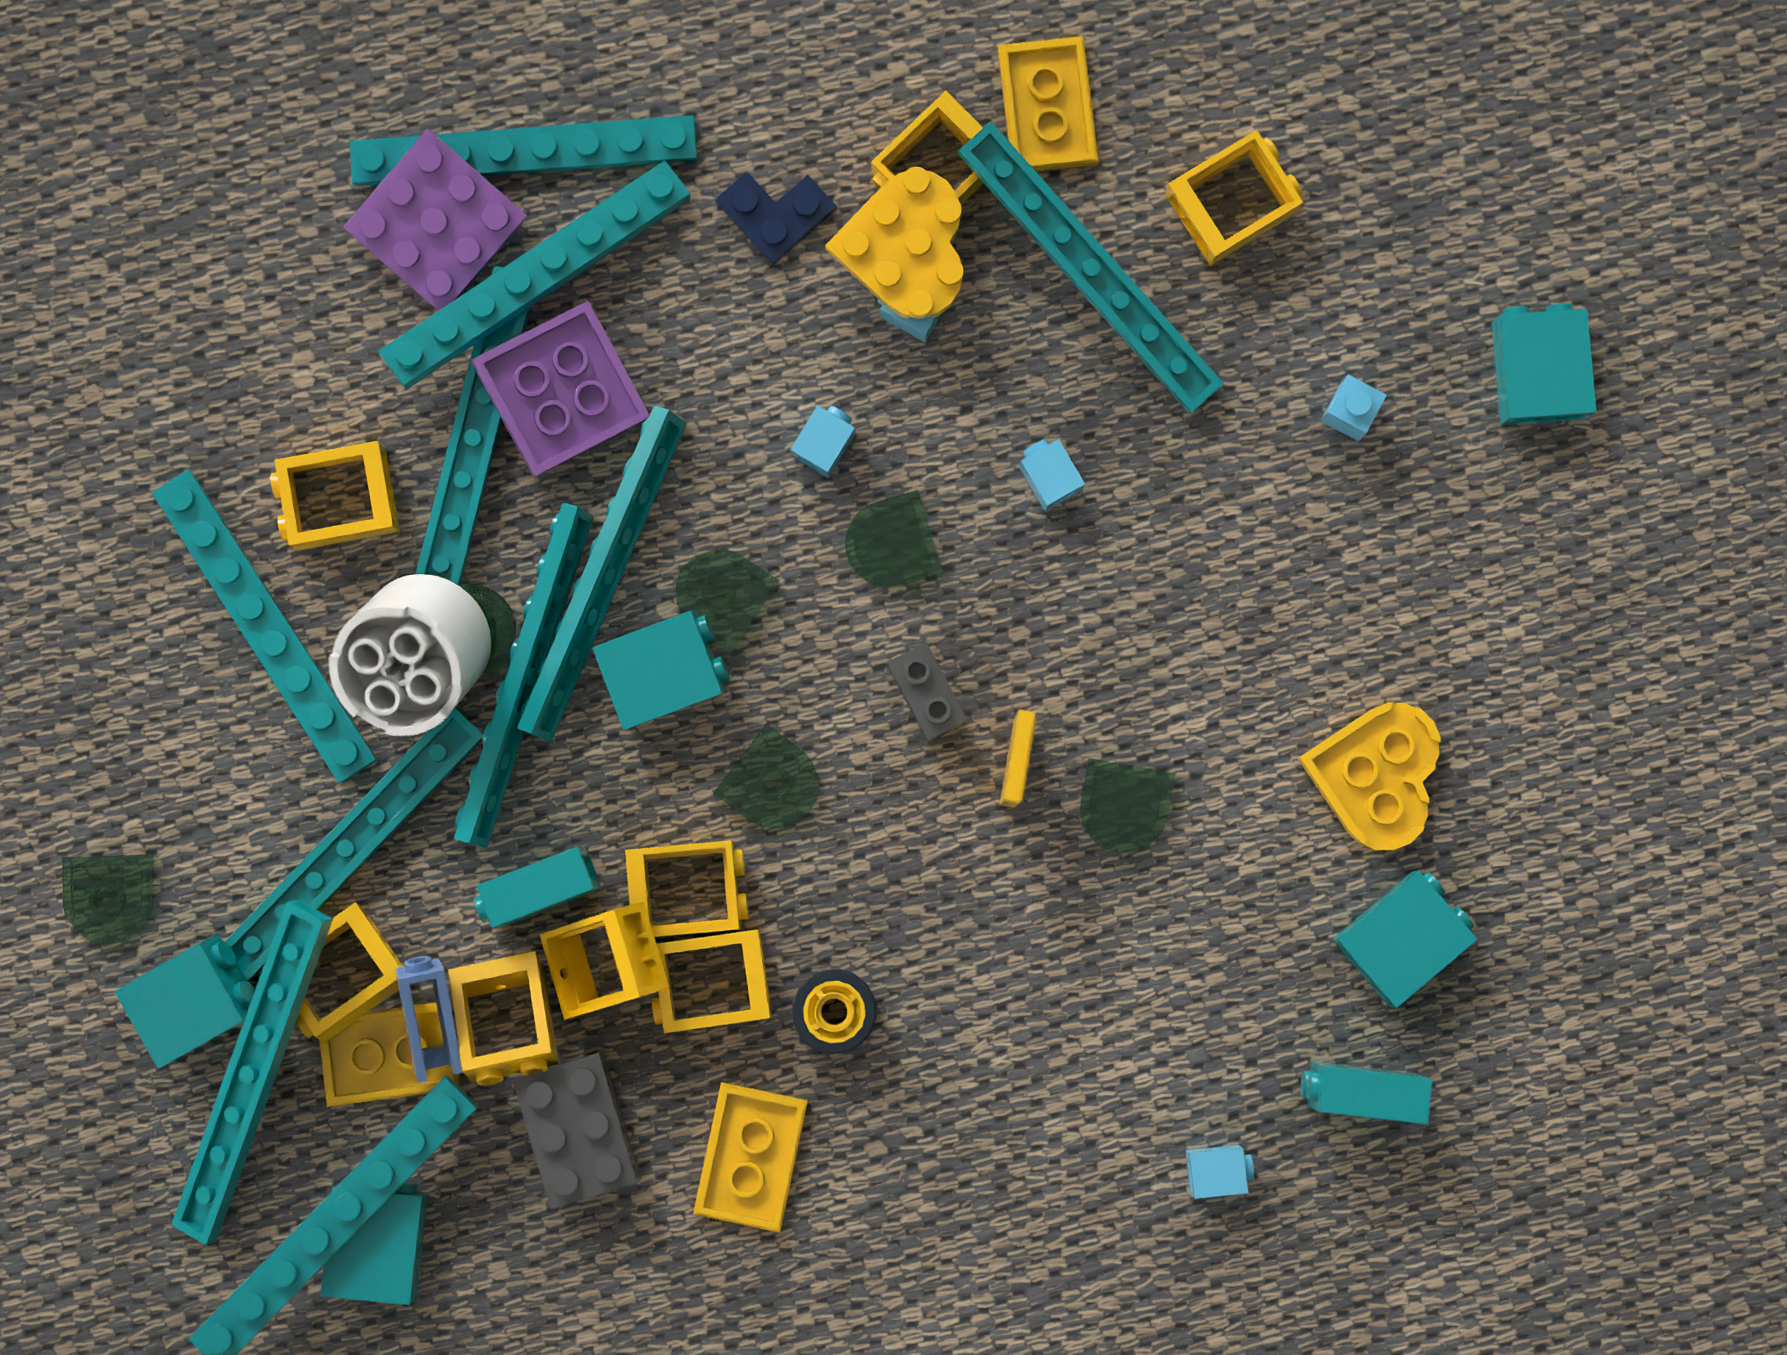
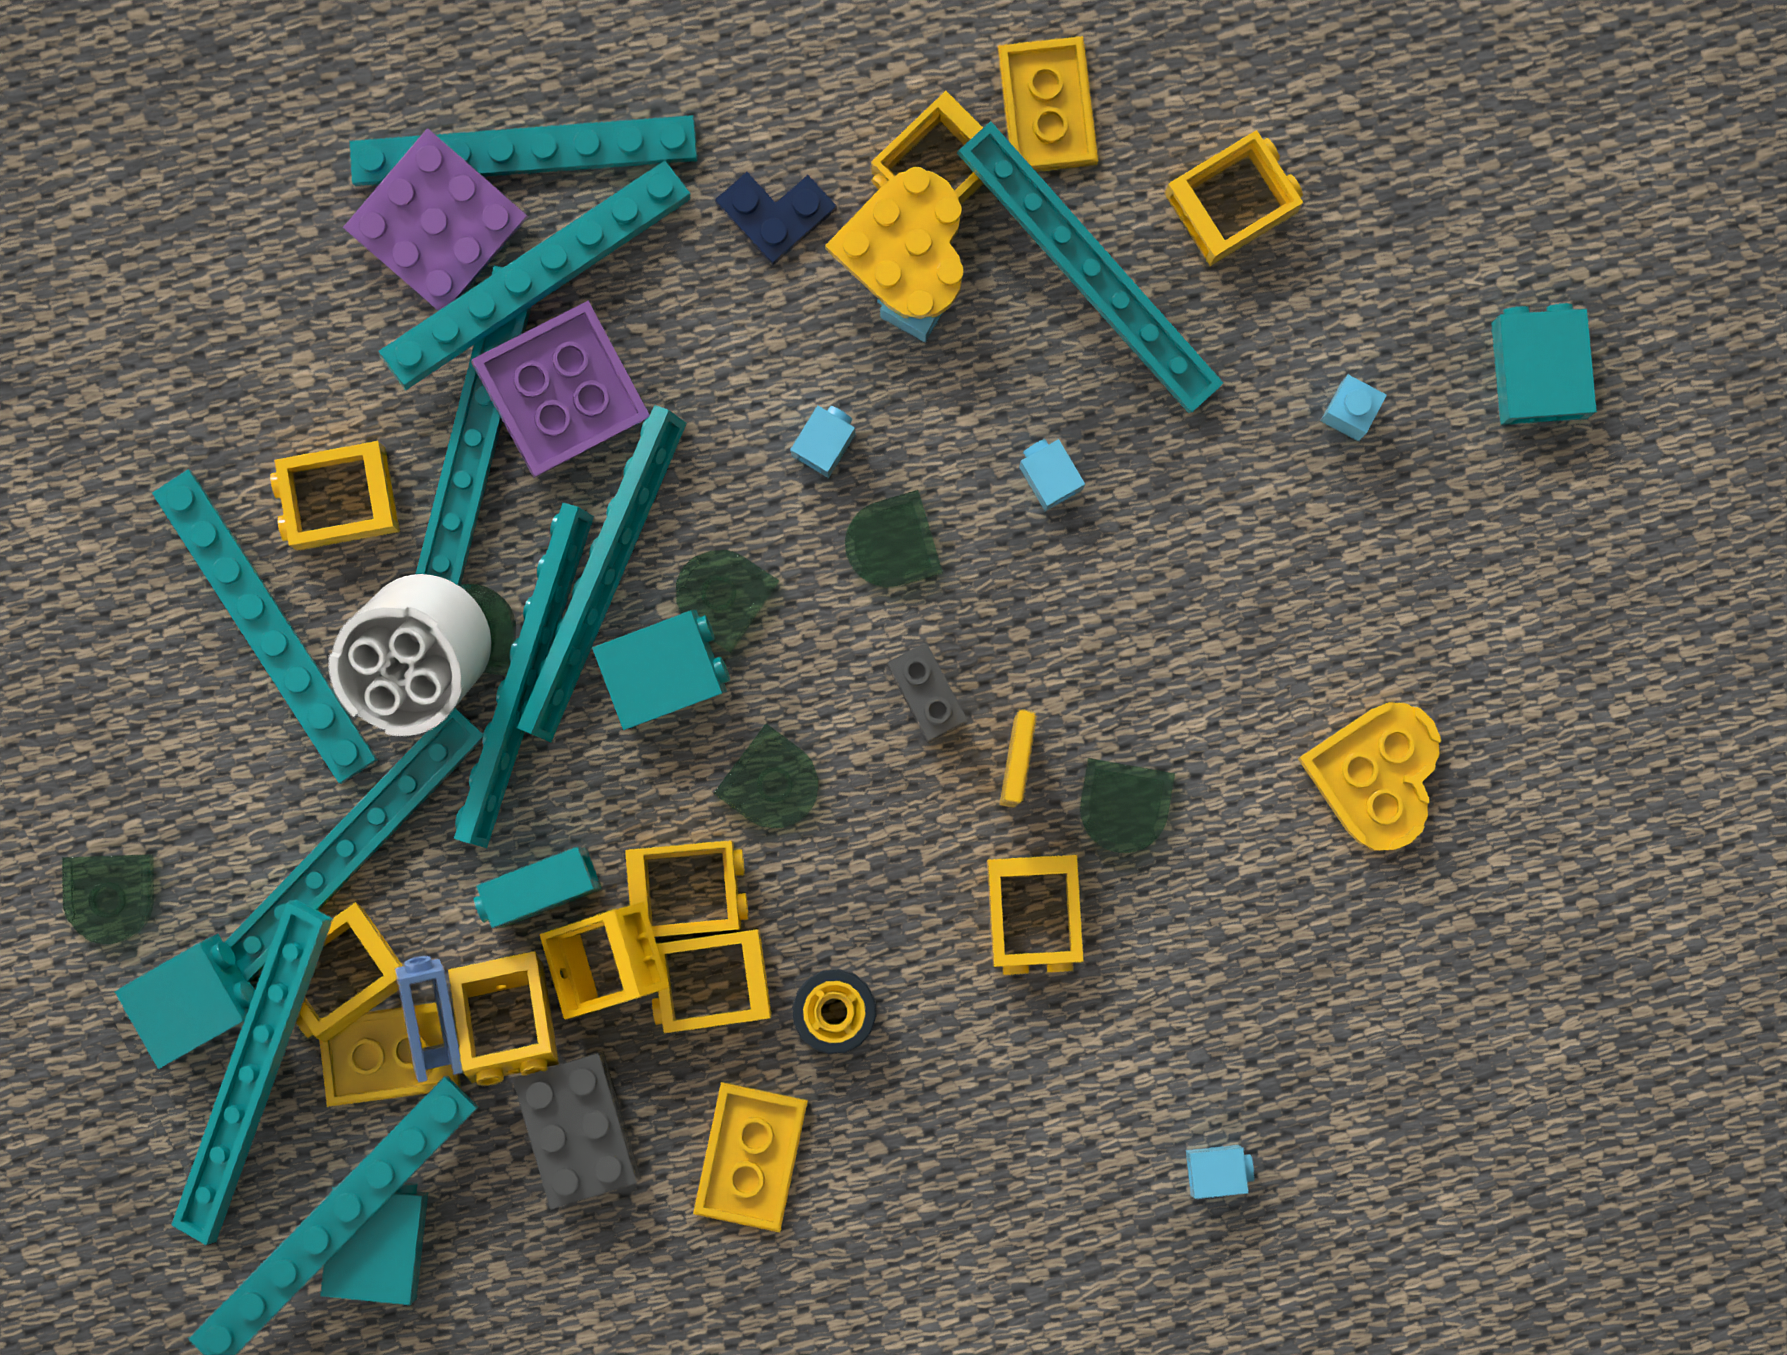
(1030, 866): none -> yellow window
(1367, 1092): teal brick -> none
(1406, 937): teal brick -> none

